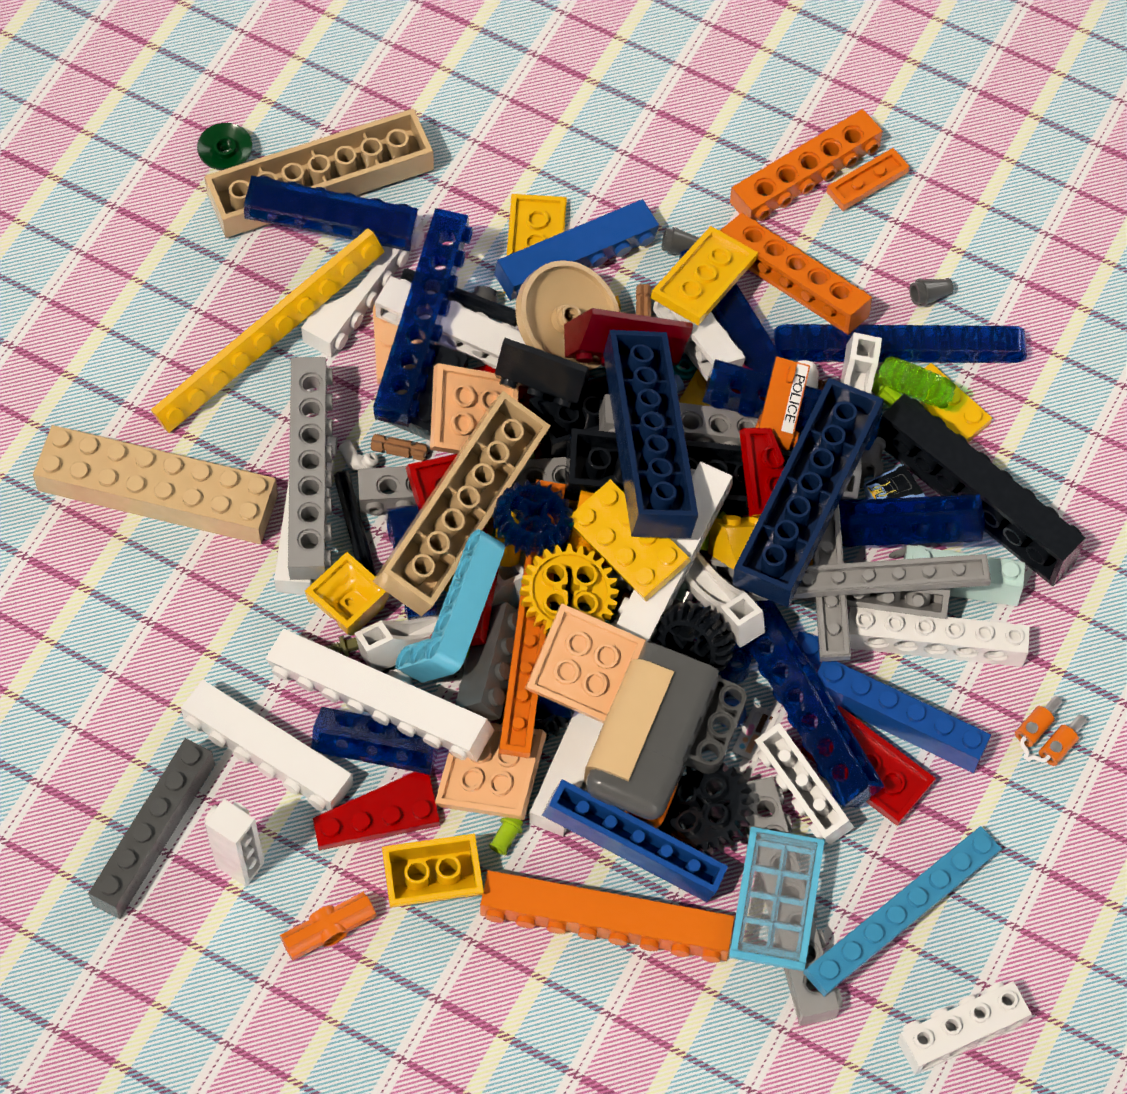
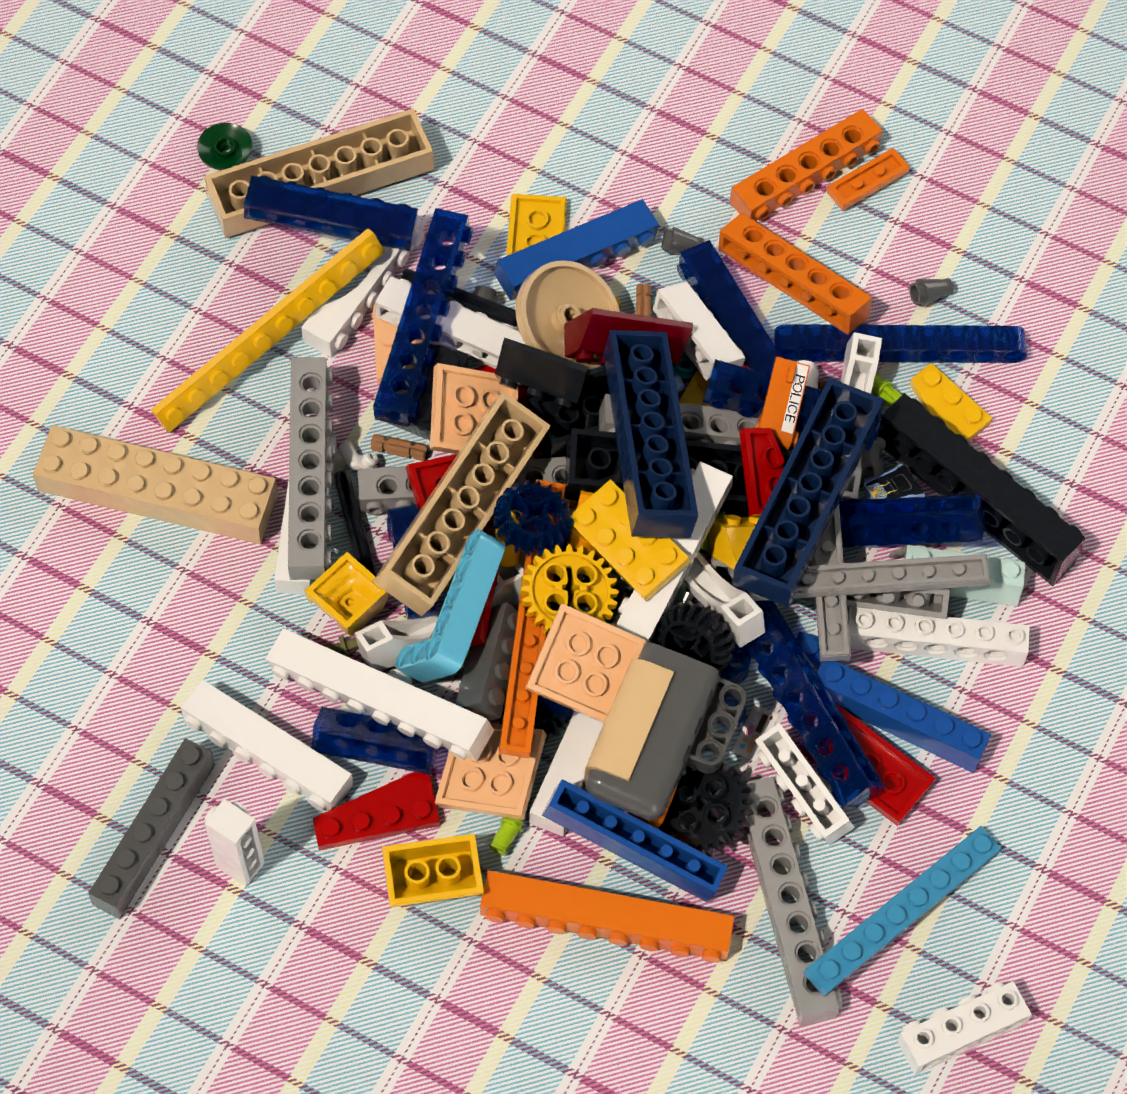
(328, 925): orange piece -> none
(704, 275): yellow plate -> none
(777, 899): clear piece -> none
(916, 382): clear neon green gear -> none
(1058, 743): orange piece -> none

